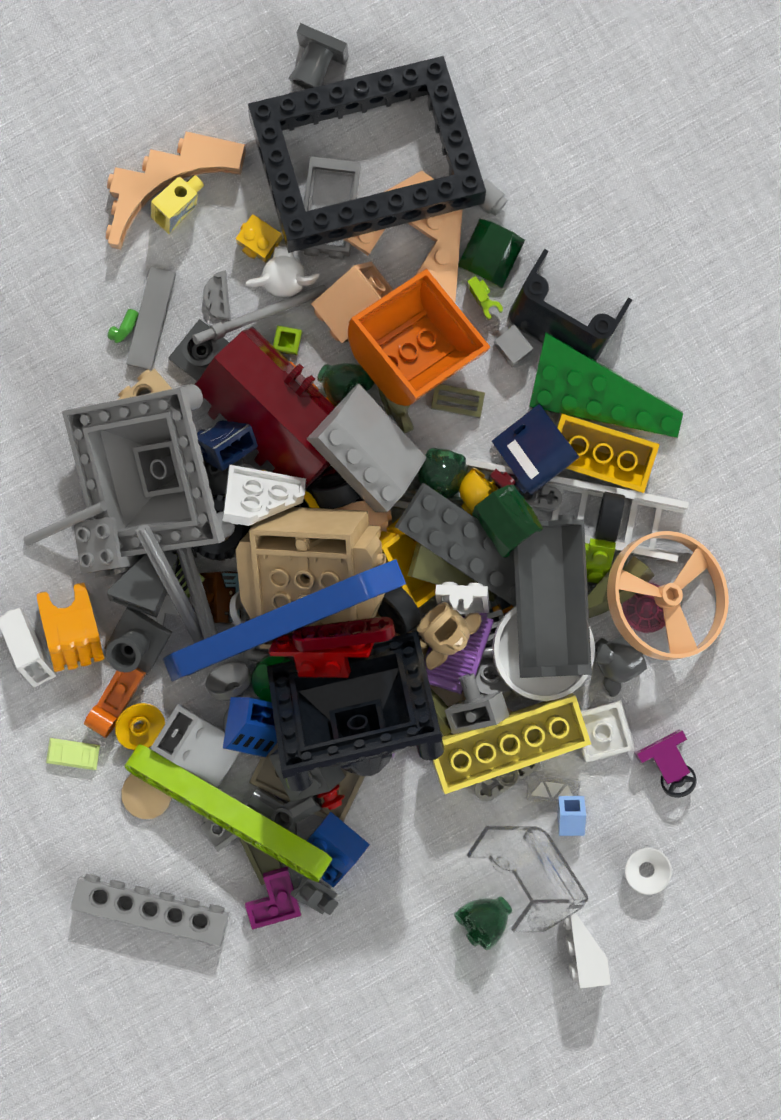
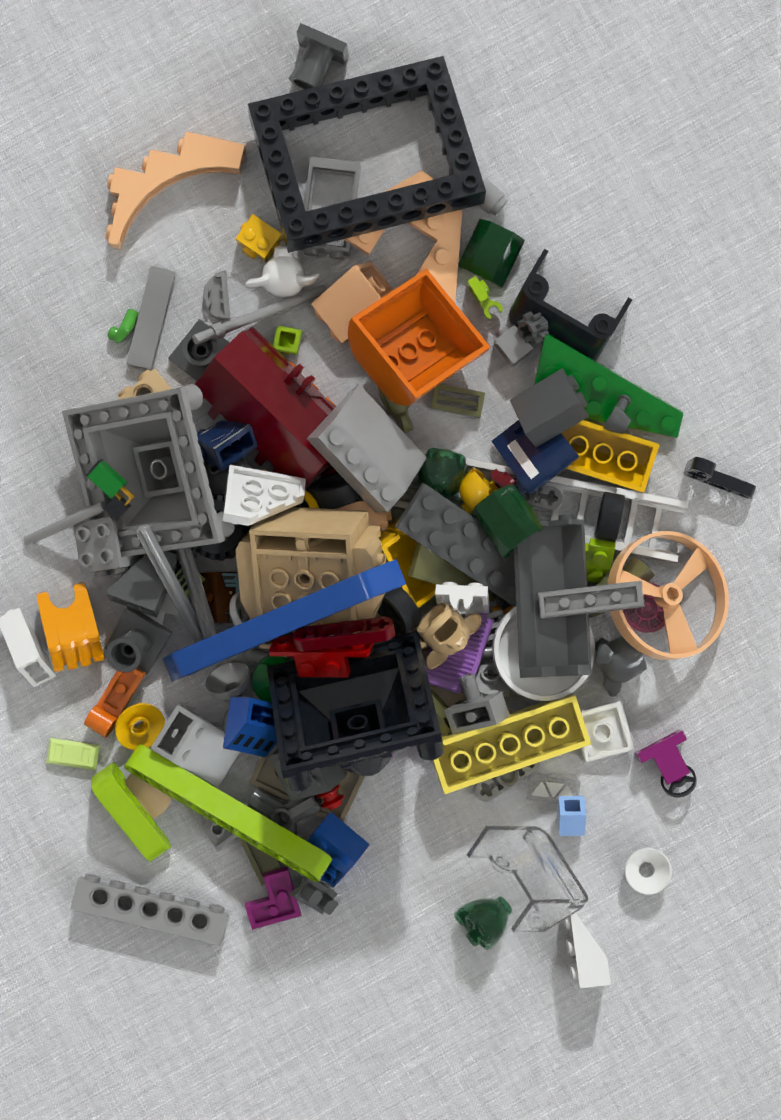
(111, 484): none -> piece
(127, 811): none -> lime beam
(175, 202): light yellow torso -> none
(341, 379): clear green piece -> none
(532, 327): none -> dark grey gear
(550, 407): none -> dark grey brick
(591, 599): none -> light grey tile
(618, 419): none -> dark grey bar
(705, 472): none -> black beam

